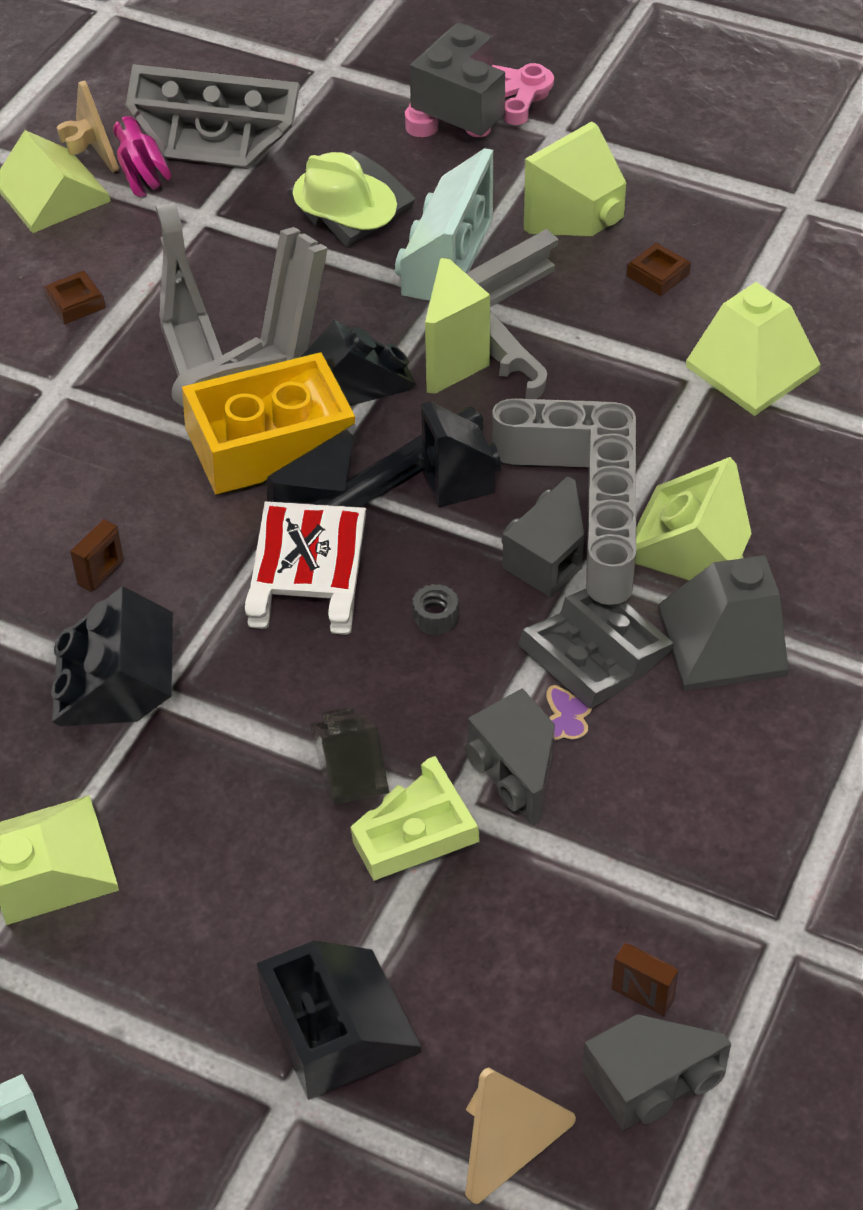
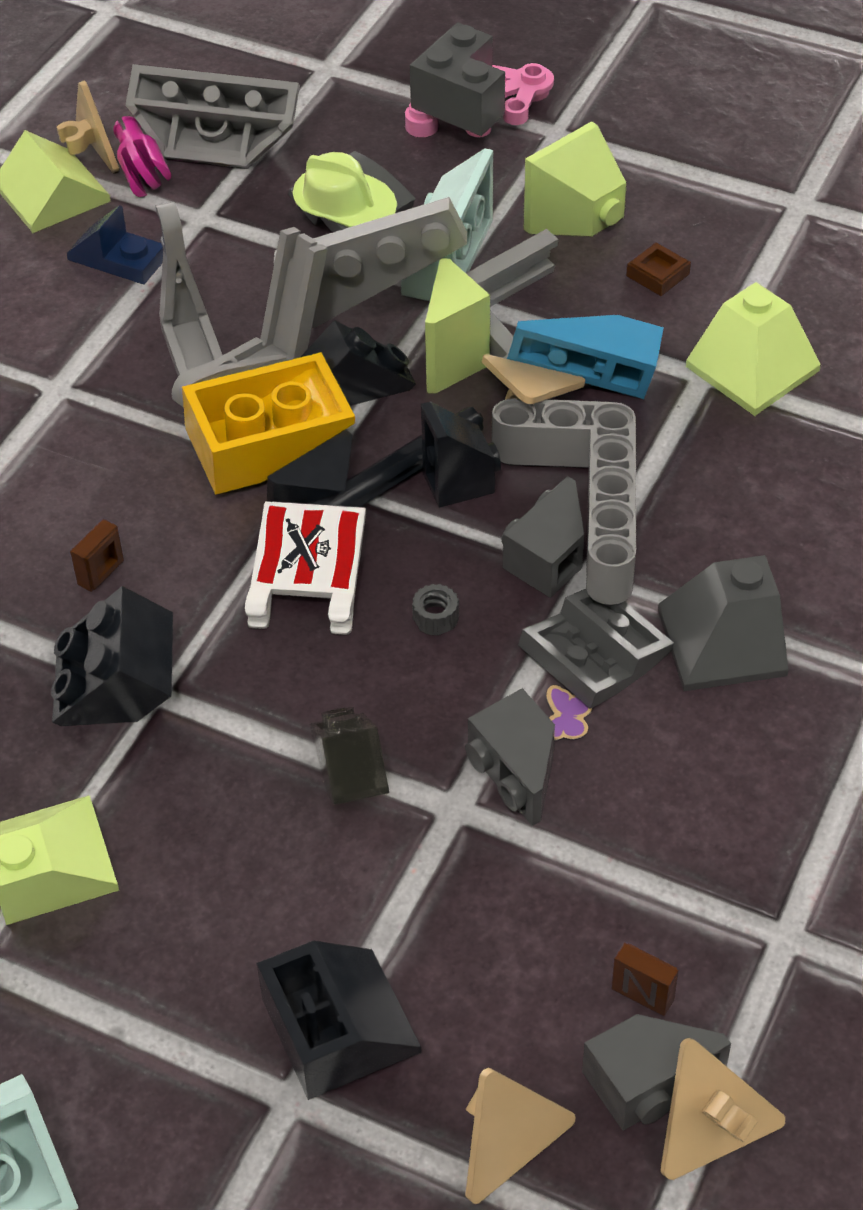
(74, 297): reddish brown tile -> none
(115, 251): none -> dark blue slope
(383, 252): none -> light grey wing
(414, 824): yellowish green wing -> none
(531, 382): none -> tan piece
(602, 349): none -> dark azure slope
(694, 522): yellowish green slope -> none
(711, 1113): none -> tan piece

